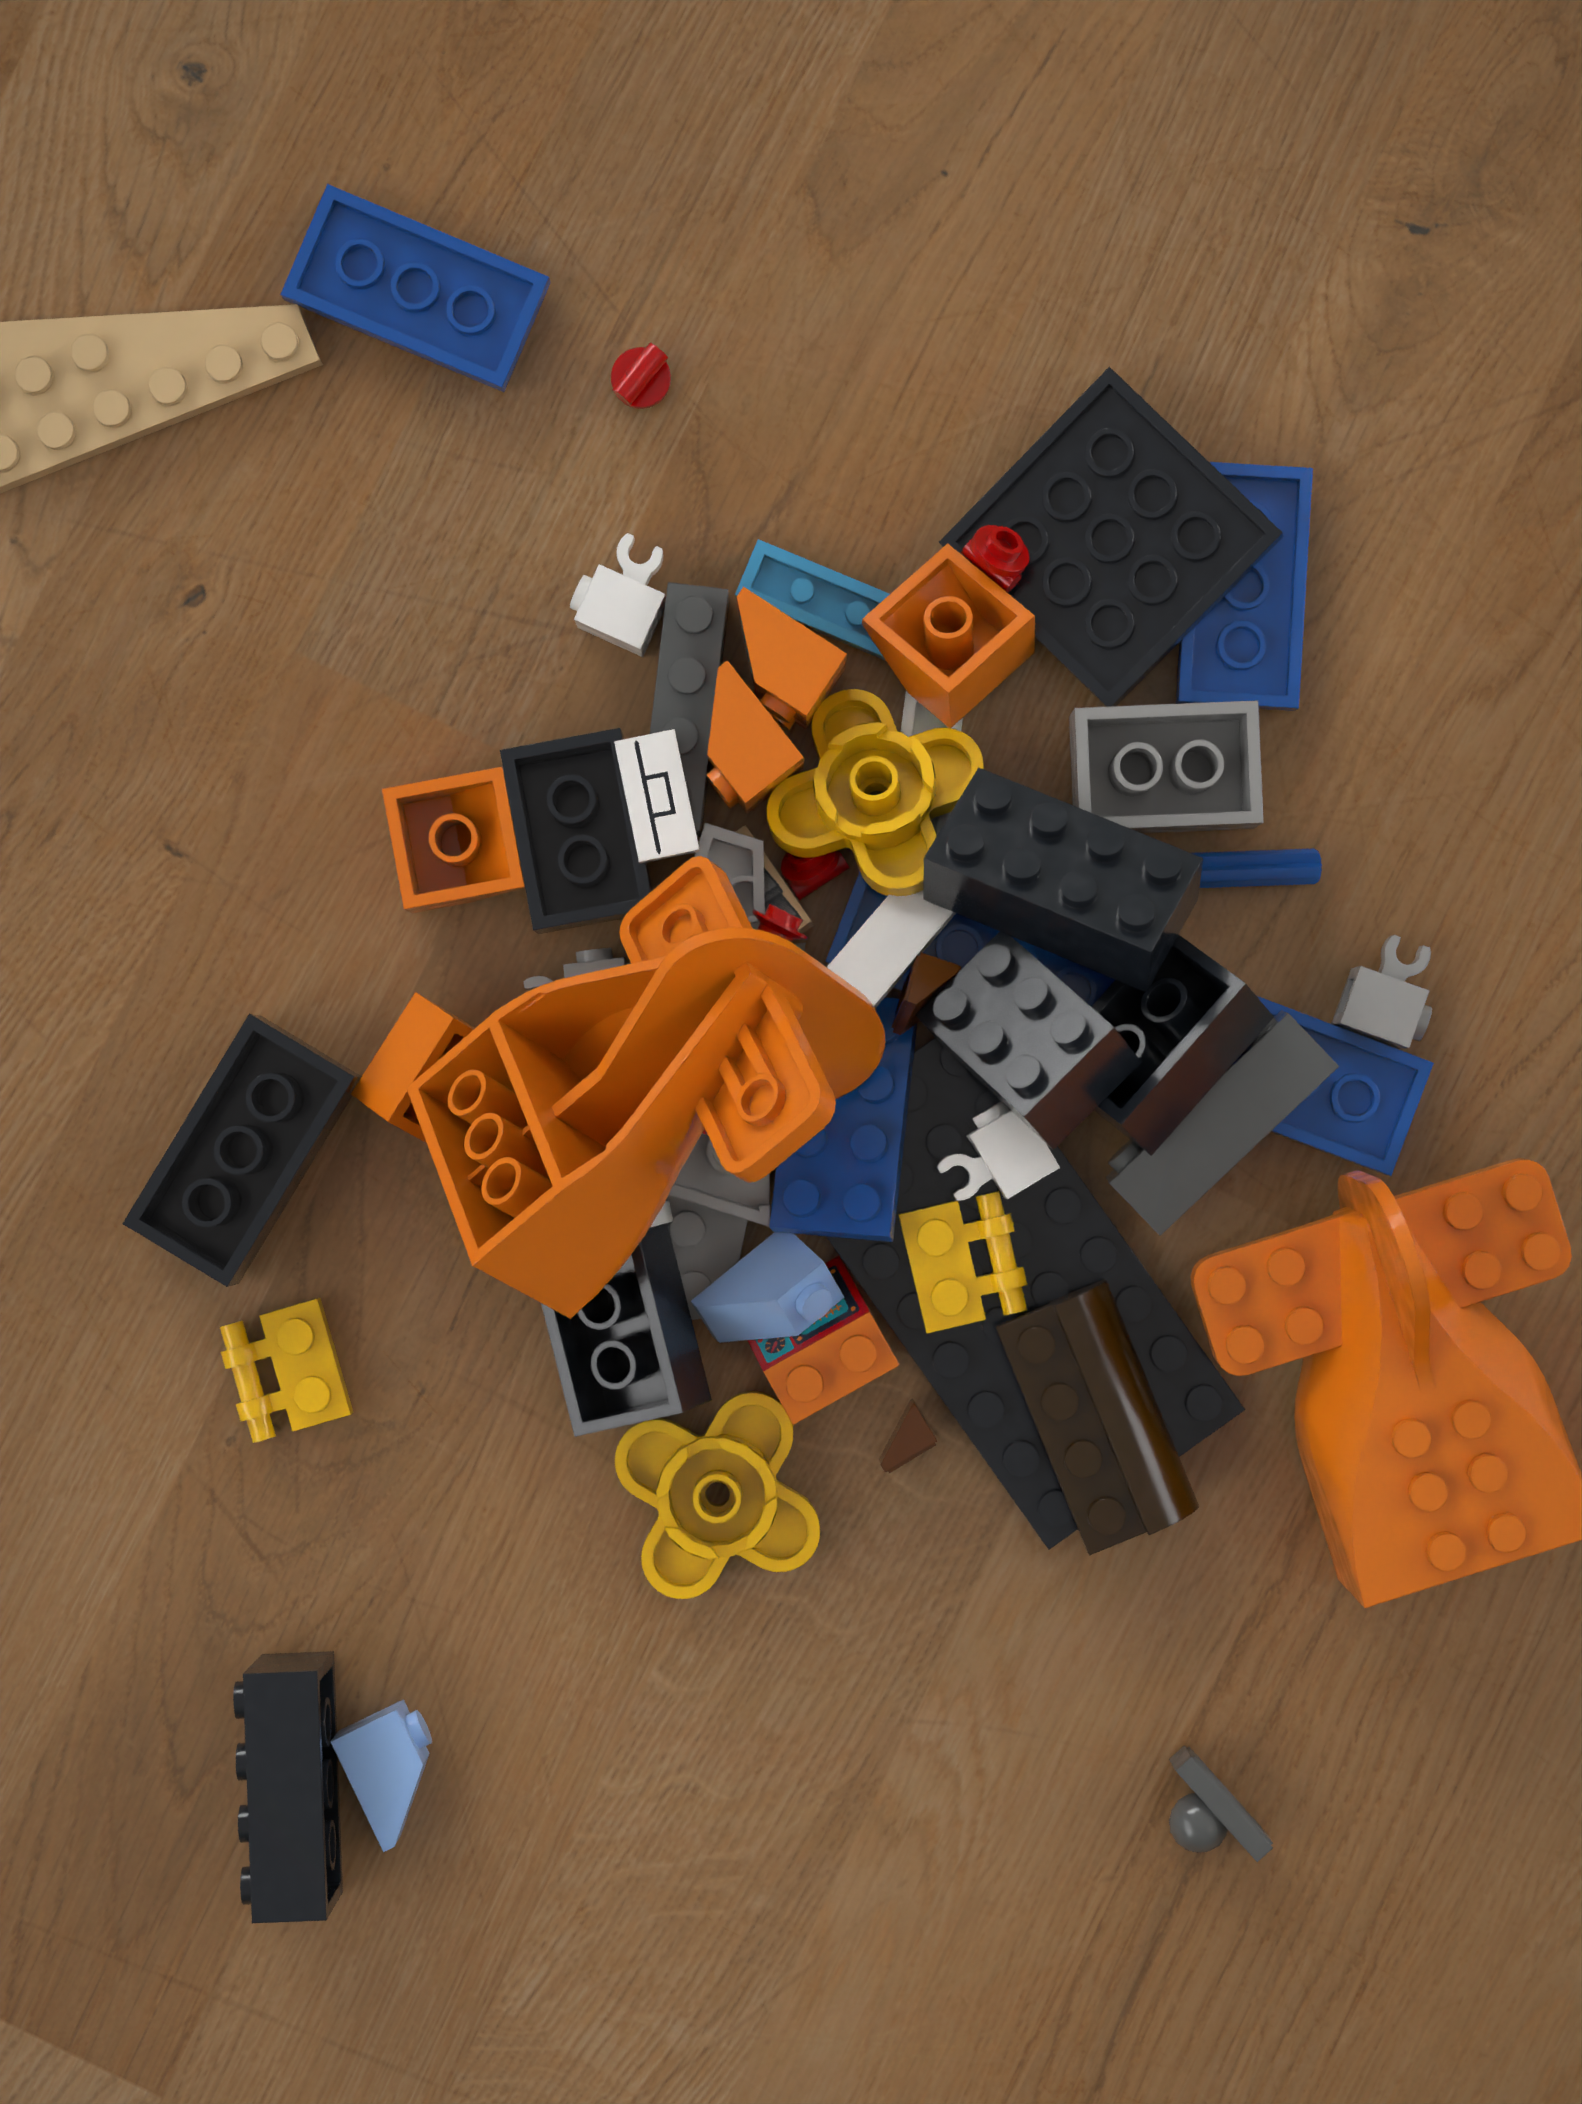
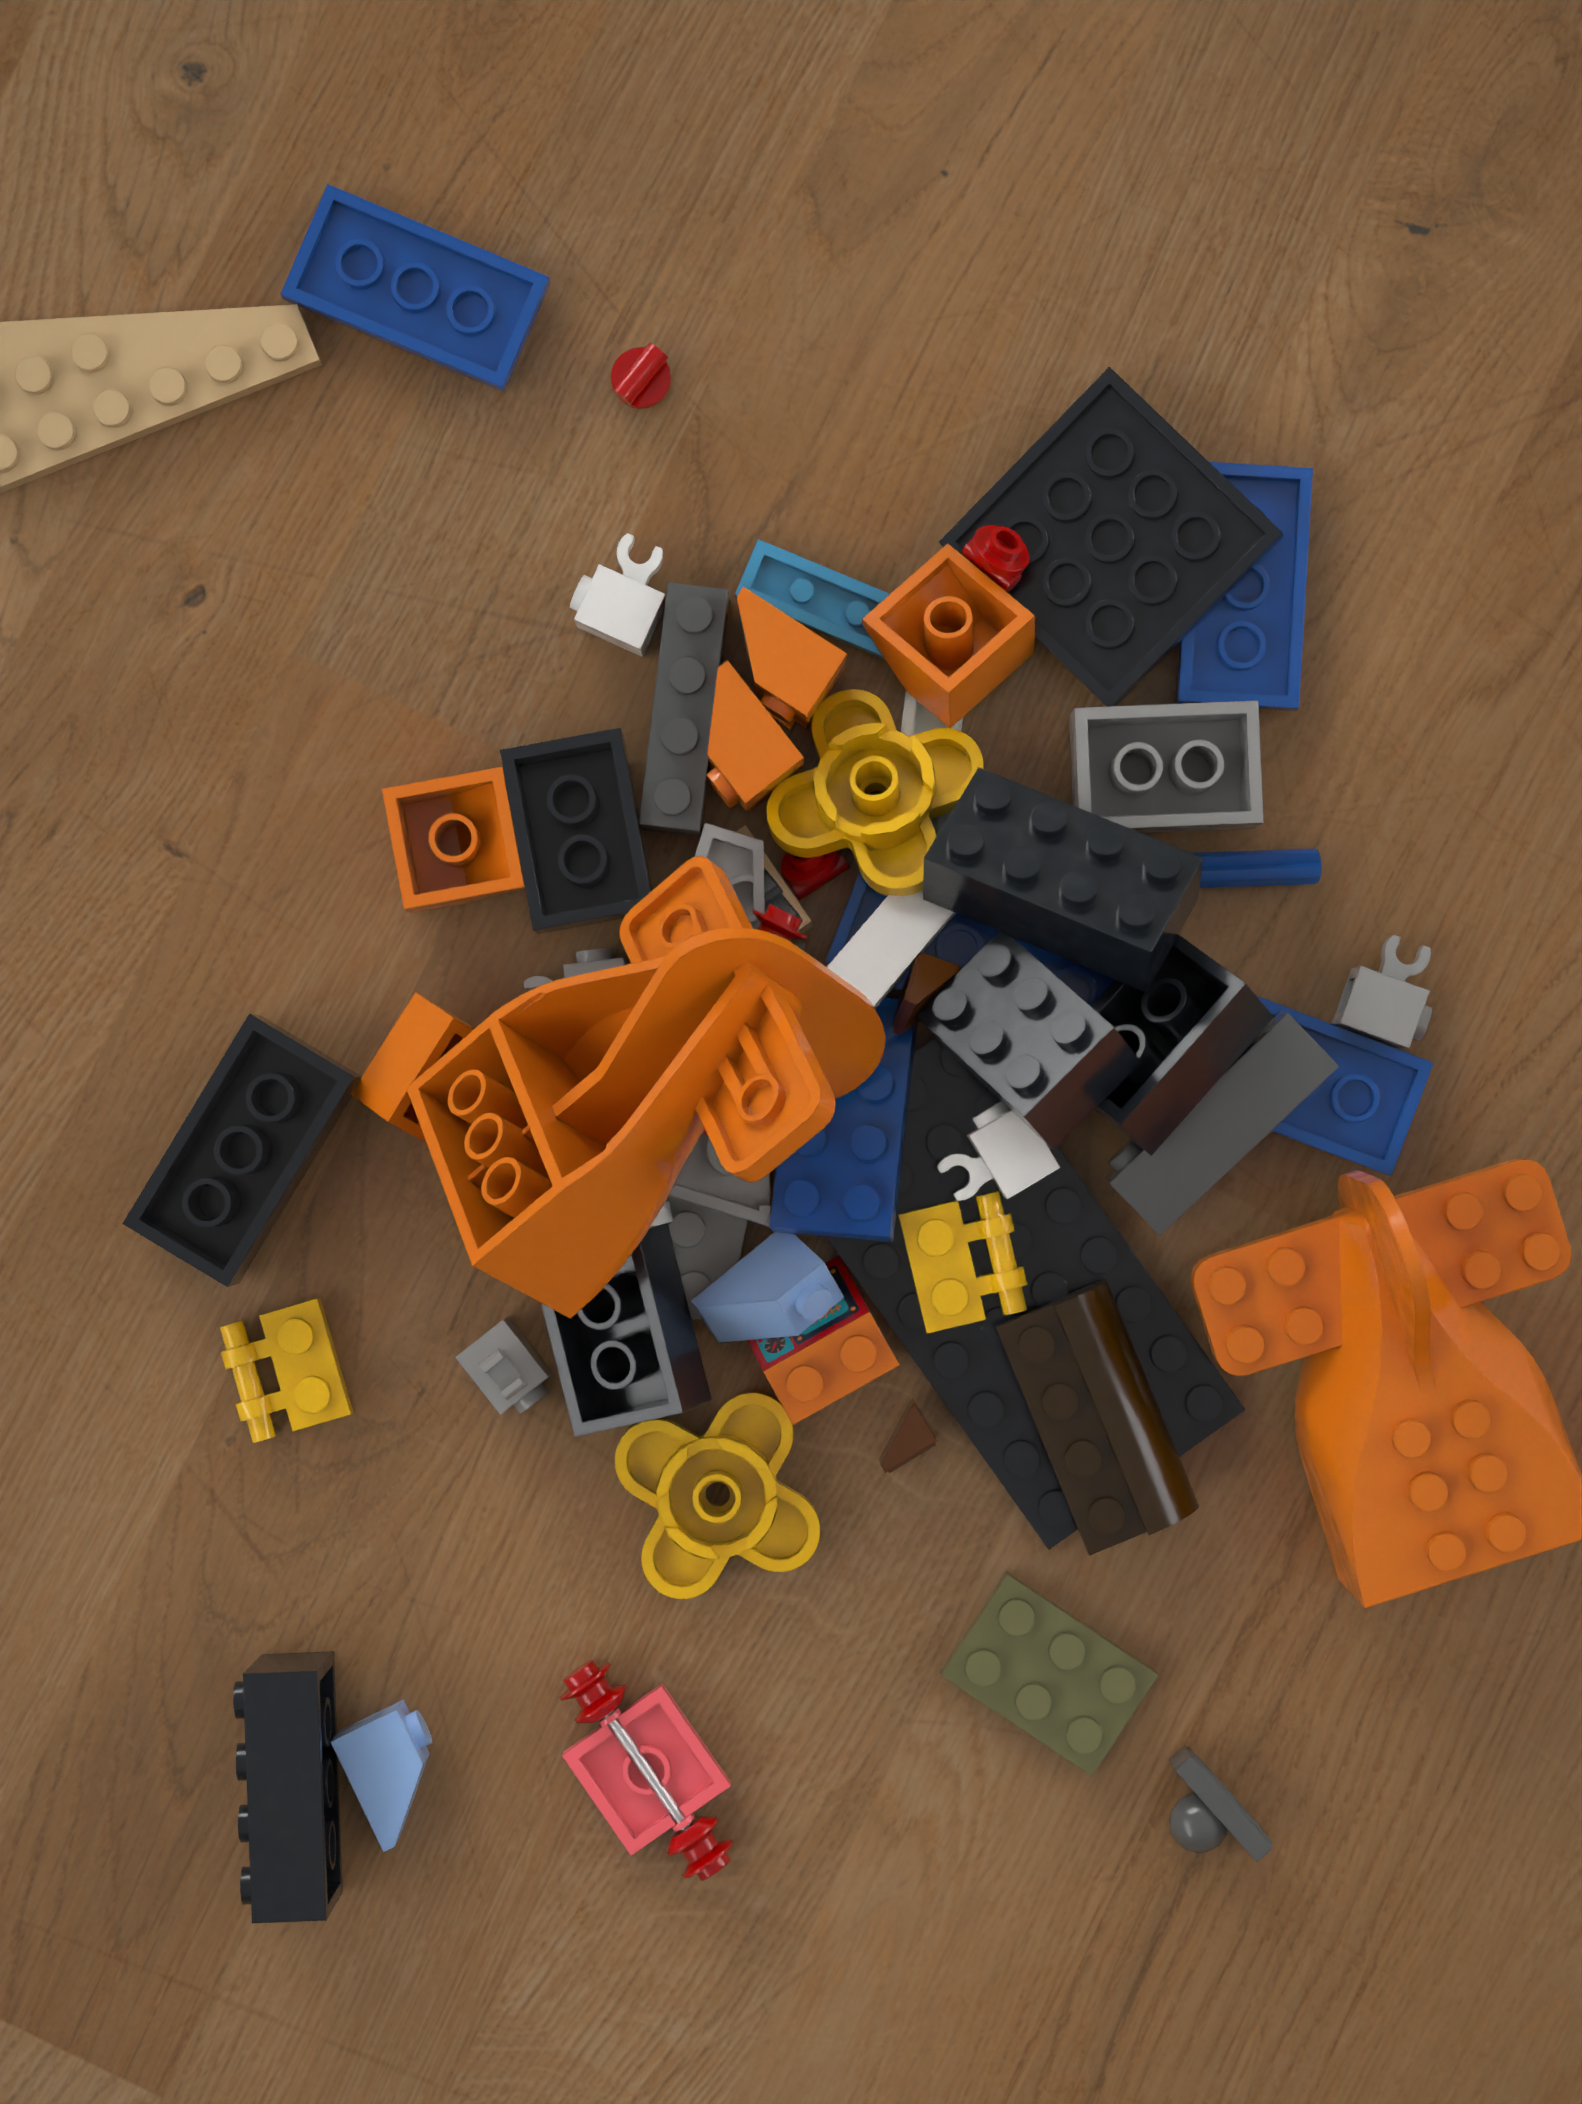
(506, 1368): none -> light grey brick
(647, 1769): none -> coral plate
(657, 796): white tile -> none
(1049, 1673): none -> olive plate

